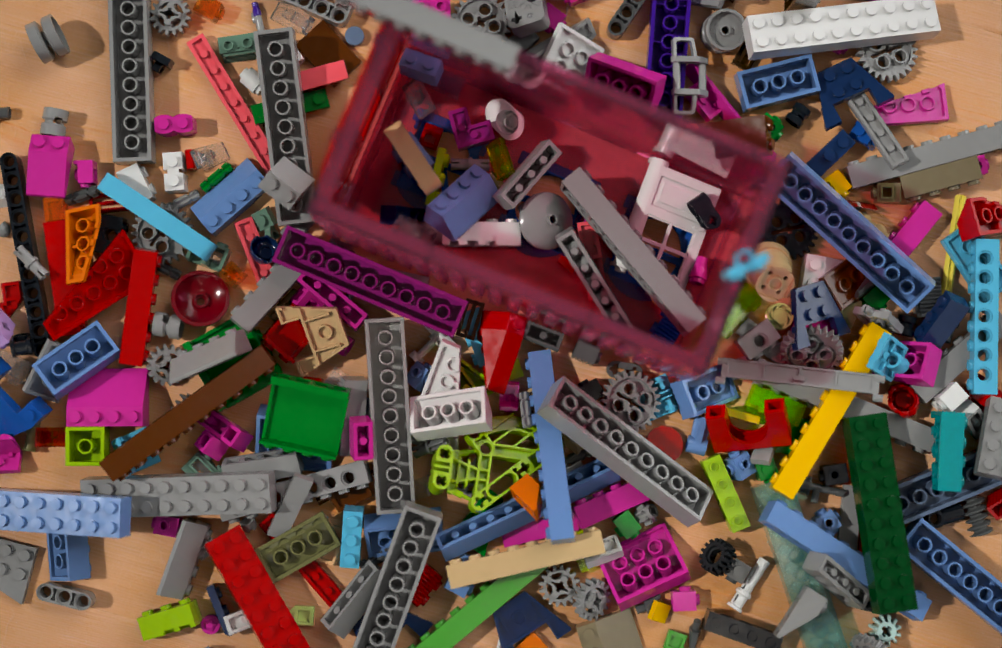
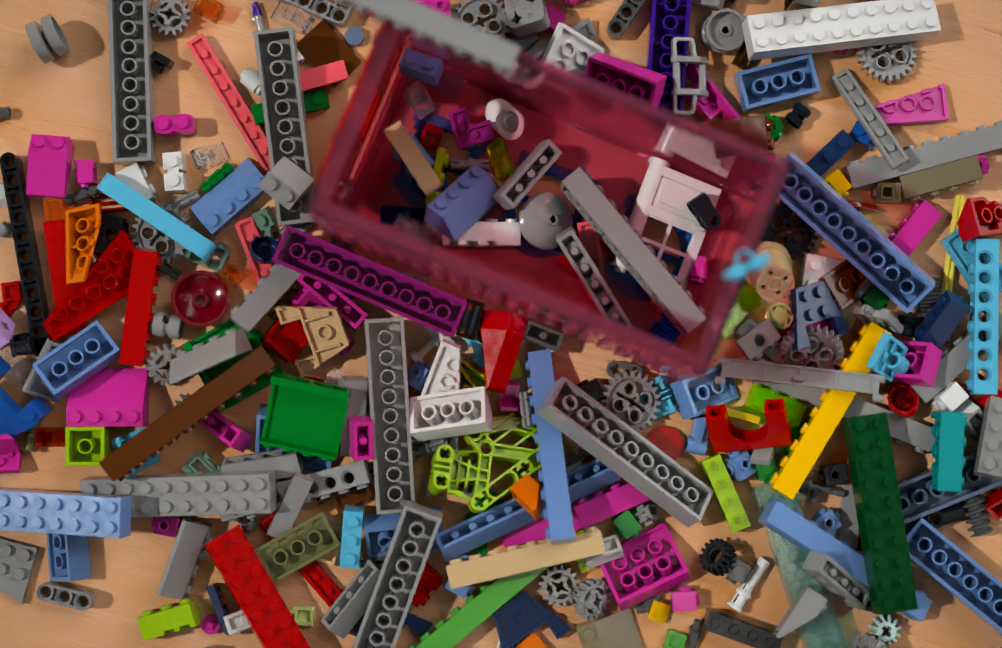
(31, 262): light grey pin -> none
(50, 128): light grey wheel -> none
(189, 161): red tile -> none
(211, 445): dark pink brick -> none
(237, 48): sand green window -> none
(586, 352): dark grey brick -> none
(843, 83): dark blue wing -> none

